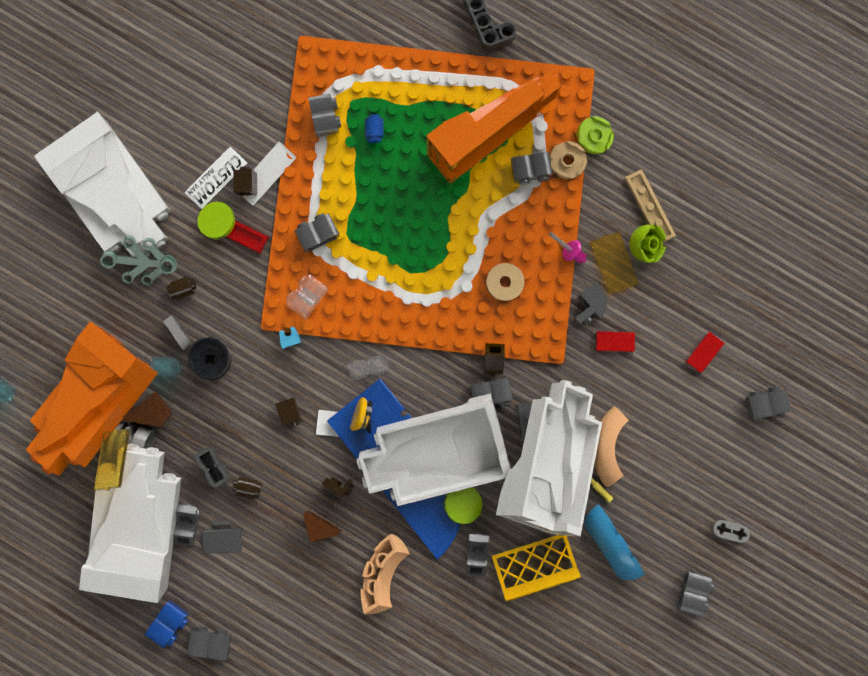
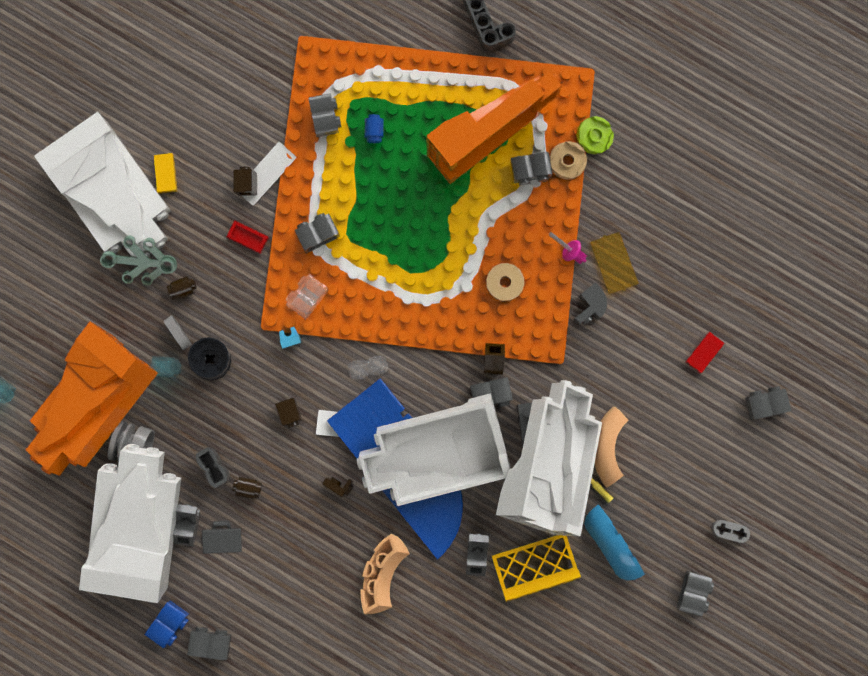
(112, 460): clear yellow piece -> none
(149, 411): reddish brown slope -> none
(165, 173): none -> yellow tile
(215, 177): white sticker -> none
(216, 220): lime tile -> none
(318, 527): reddish brown slope -> none
(362, 415): yellow piece -> none
(463, 505): lime tile -> none
(615, 341): red tile -> none
(647, 243): lime cylinder -> none
(648, 202): tan tile -> none

